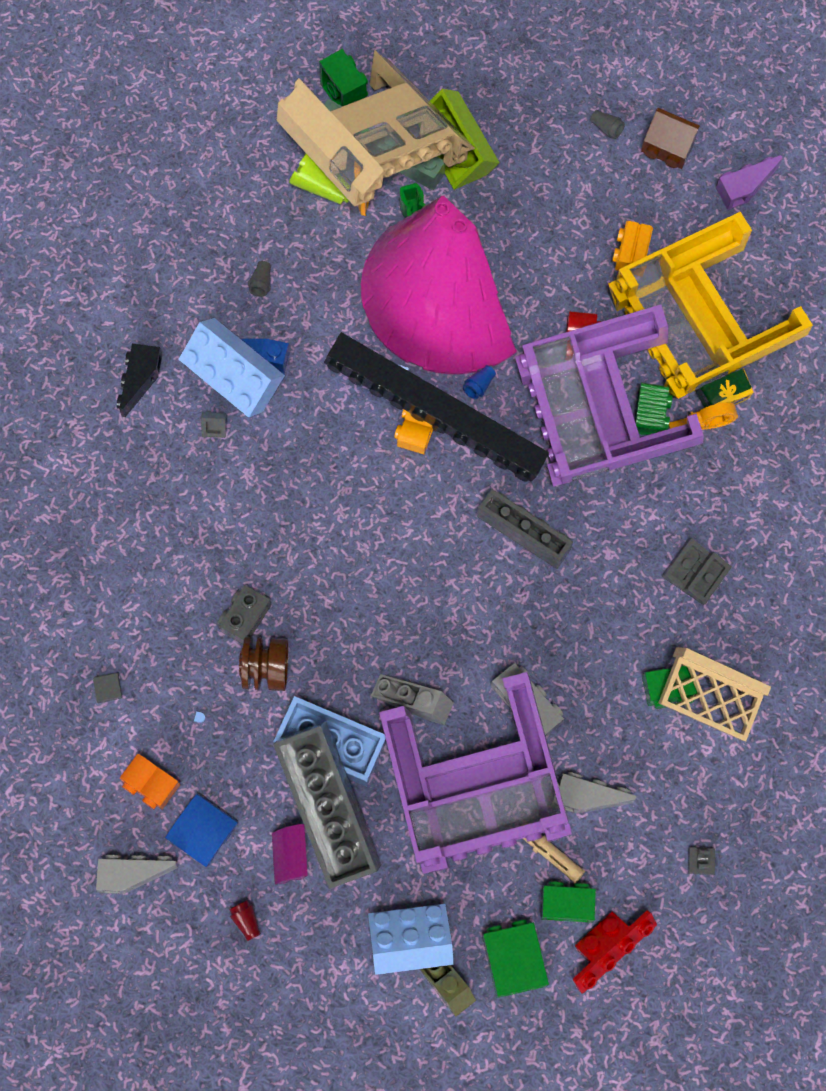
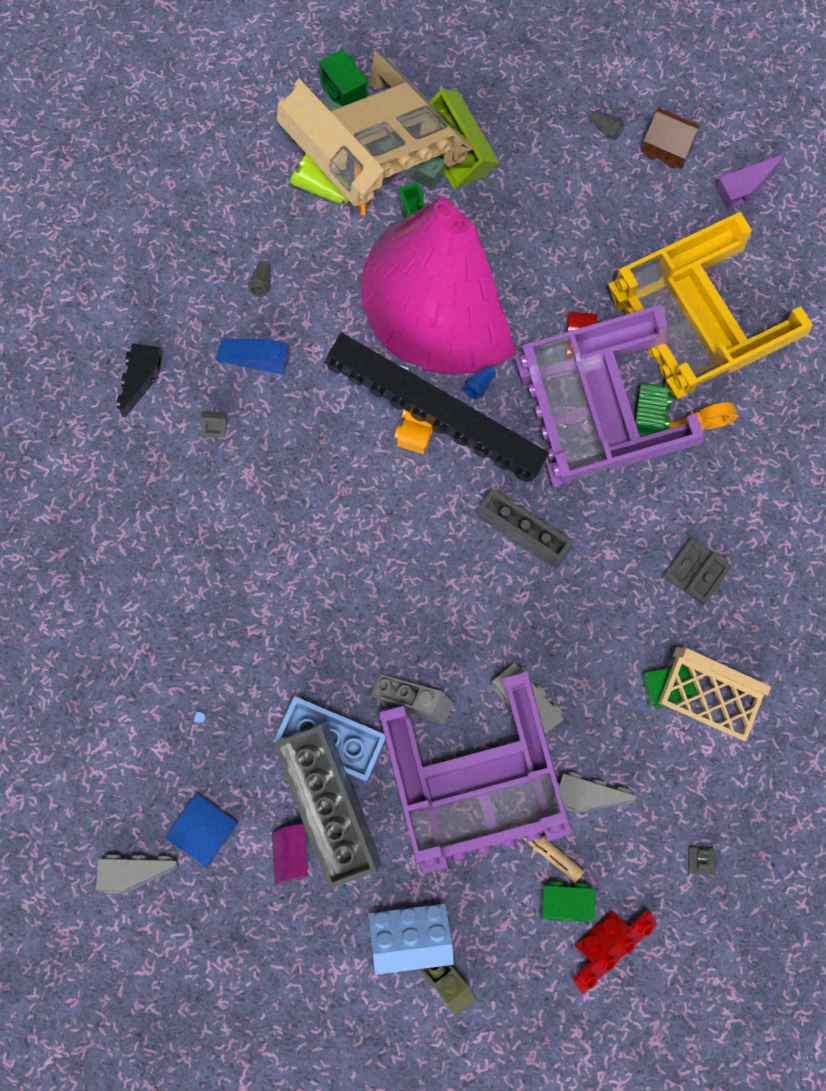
(107, 688): dark grey tile -> none
(149, 781): orange brick -> none
(231, 367): light blue brick -> none
(244, 614): dark grey brick -> none
(245, 919): dark red cone -> none
(264, 663): reddish brown wheel -> none
(515, 958): green brick -> none
(634, 243): light orange brick -> none
(726, 389): dark green piece -> none

